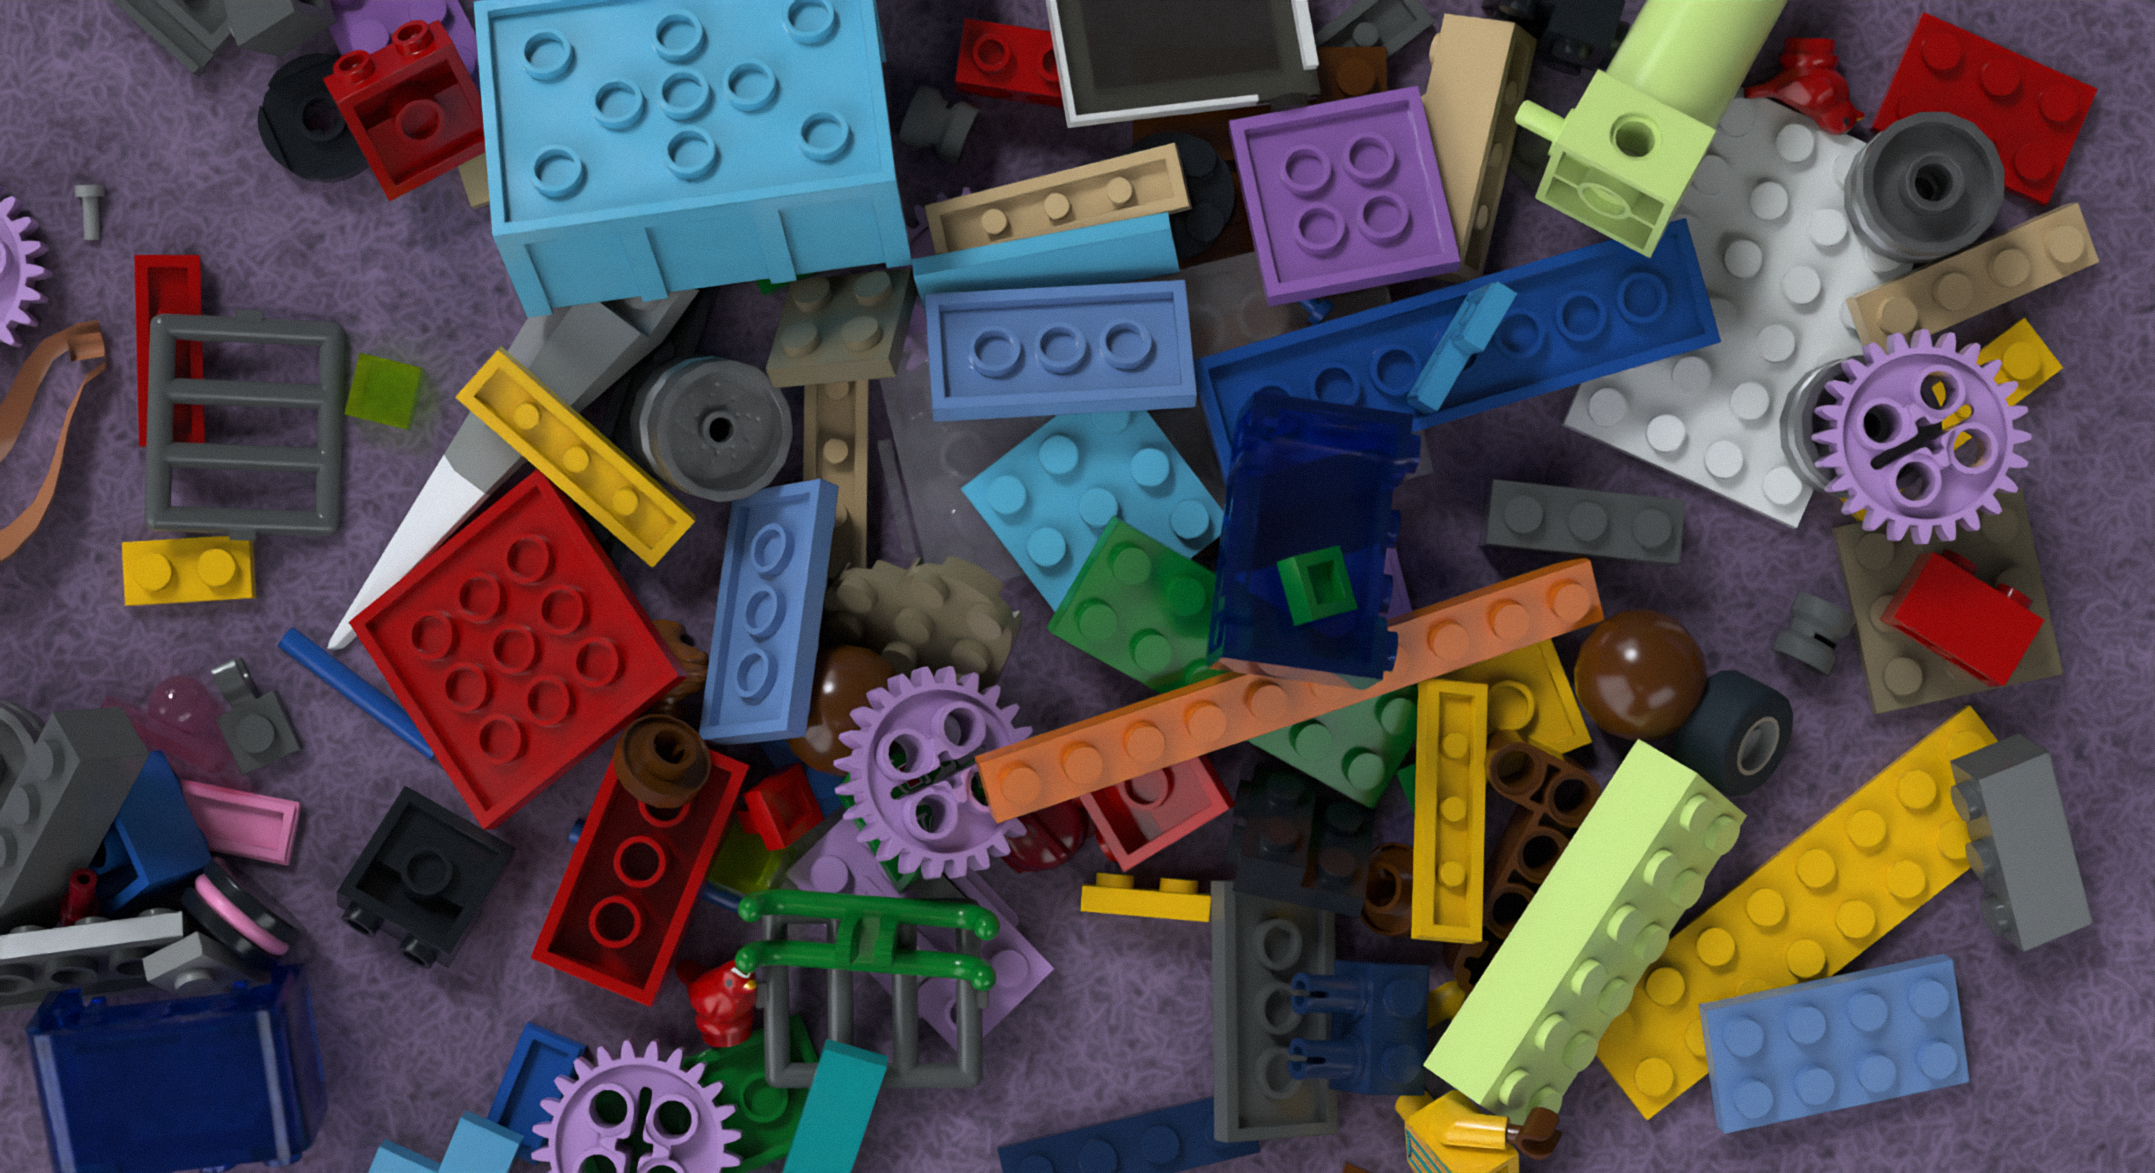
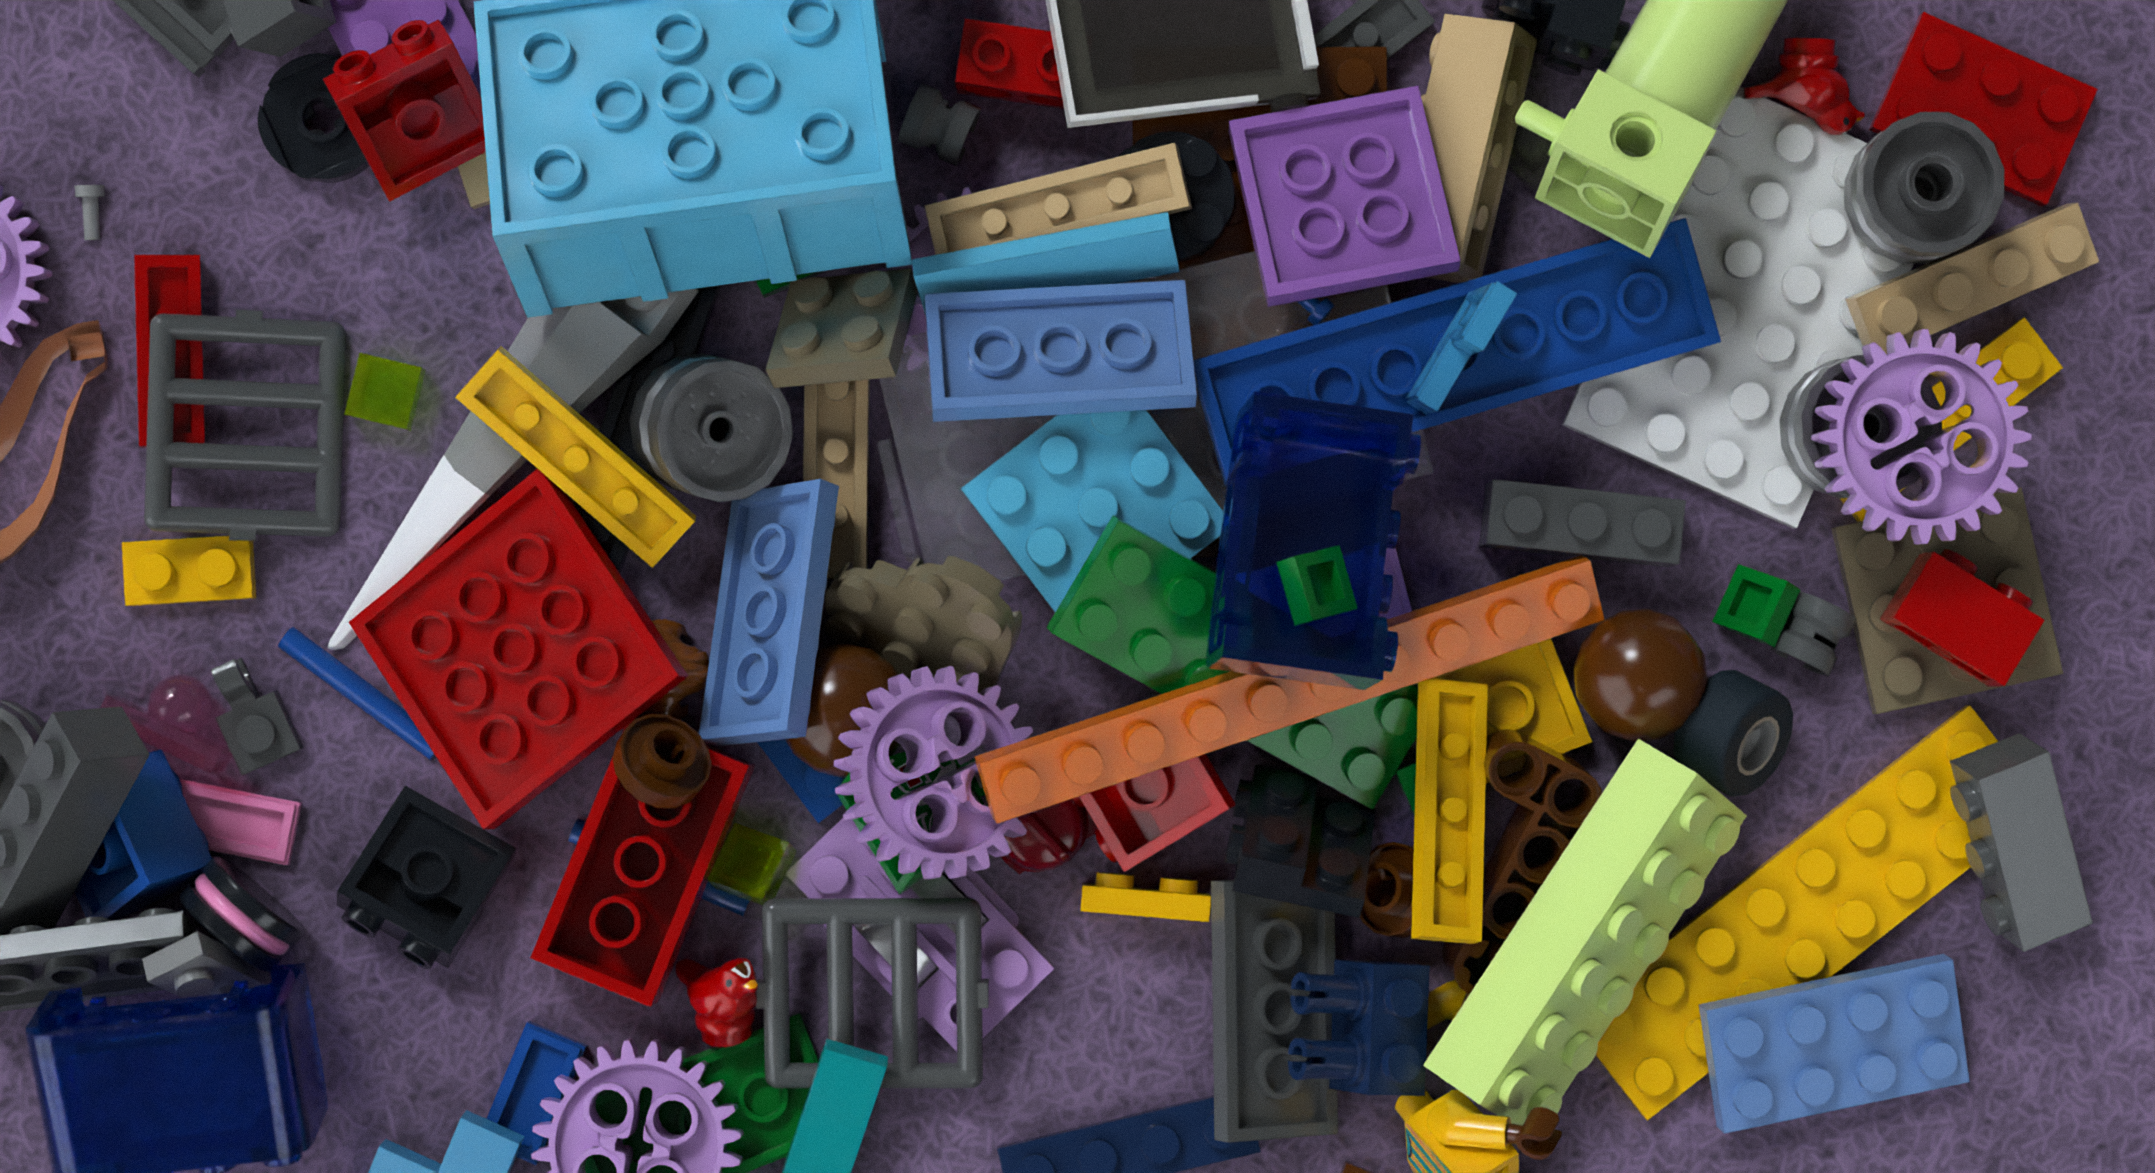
(81, 898): dark red bar -> none
(780, 807): red tile -> none
(868, 935): green piece -> none
(1756, 605): none -> green plate

